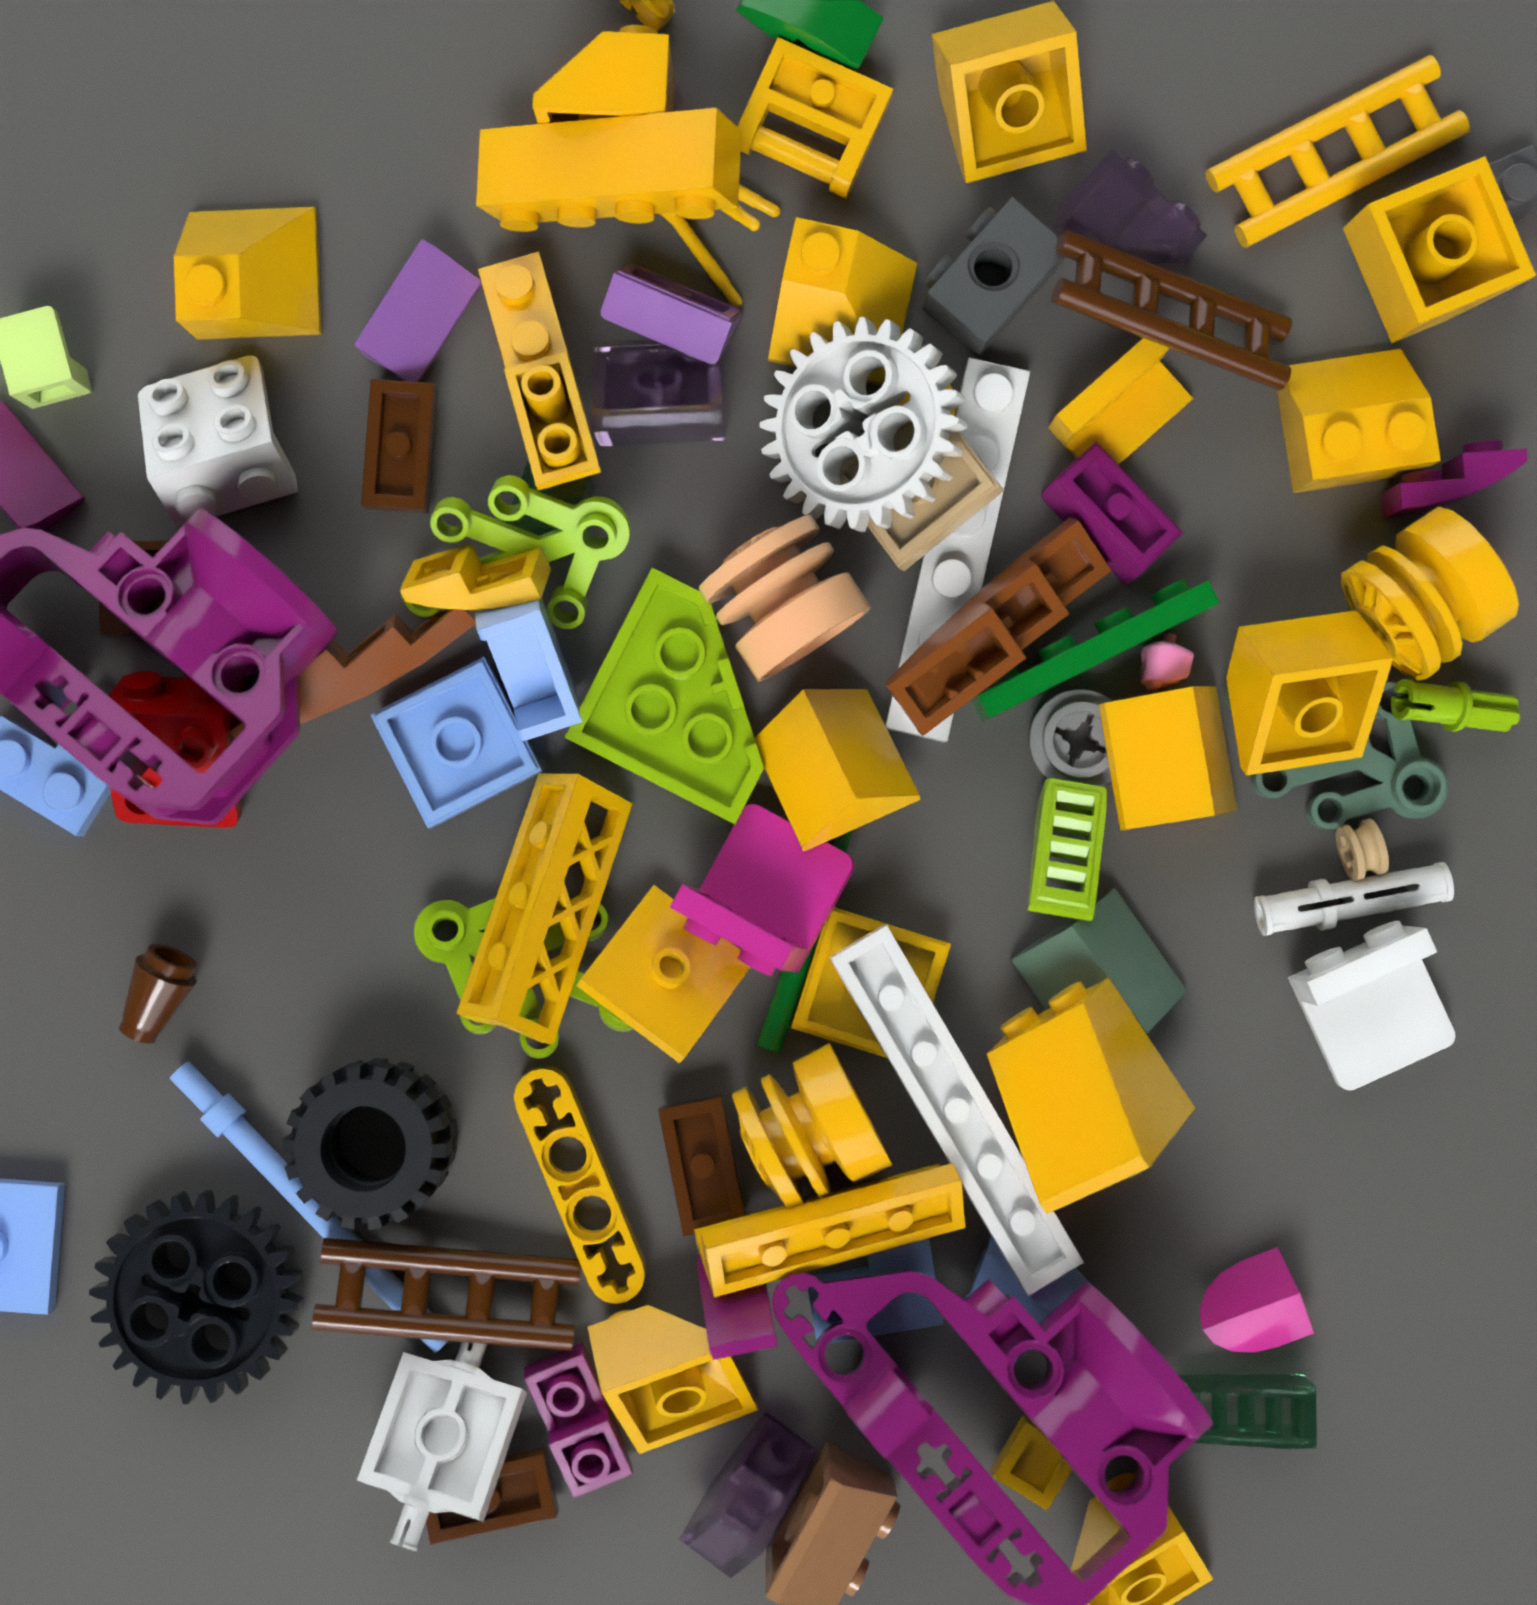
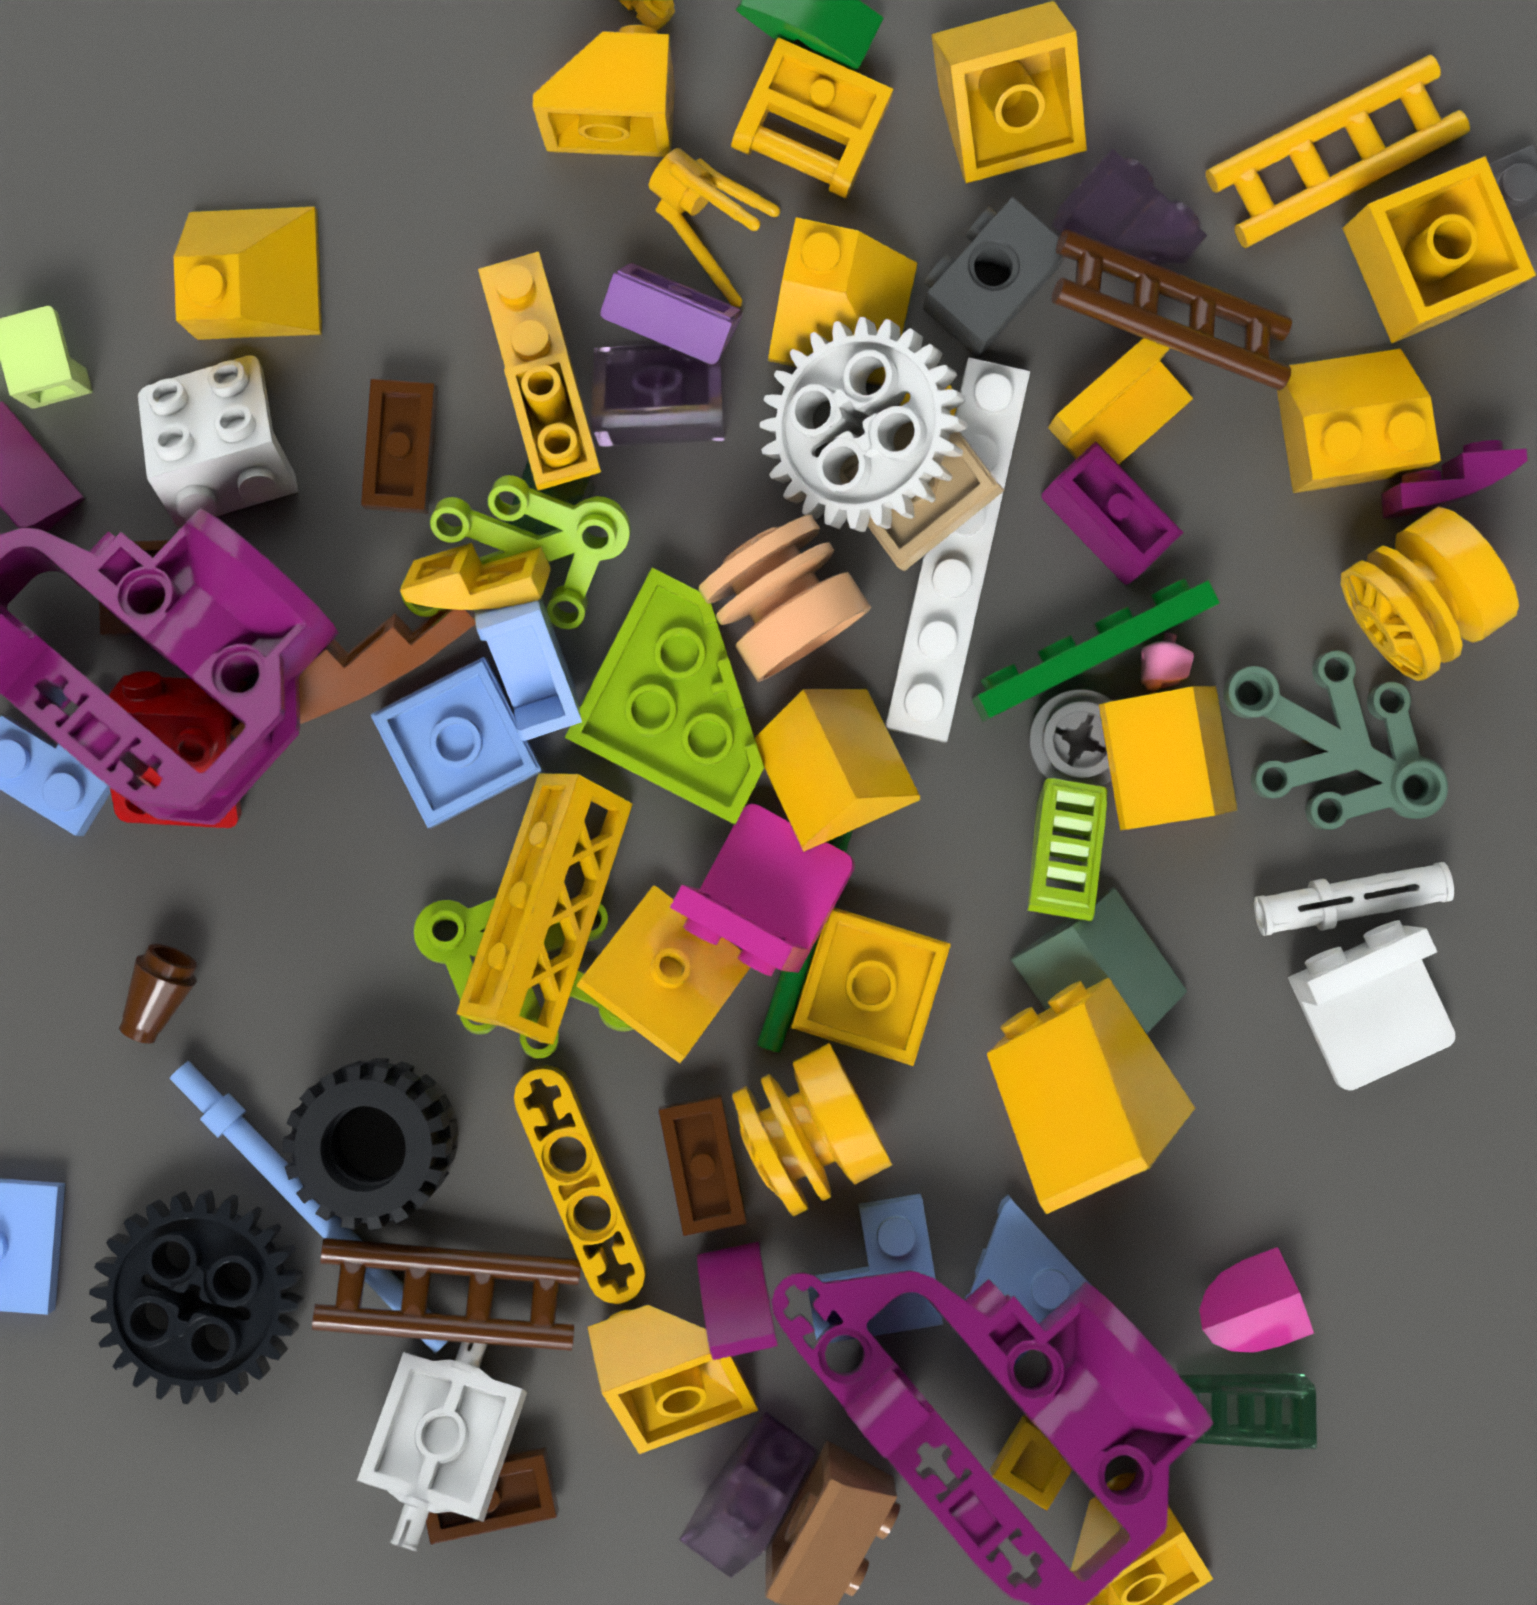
(418, 313): medium lavender slope -> none
(578, 1420): magenta slope -> none
(610, 169): yellow brick -> none
(831, 1229): yellow fence -> none
(955, 1108): white plate -> none
(995, 625): dark orange slope -> none
(1305, 690): yellow slope -> none
(1362, 849): tan bush -> none
(1455, 706): lime axle -> none

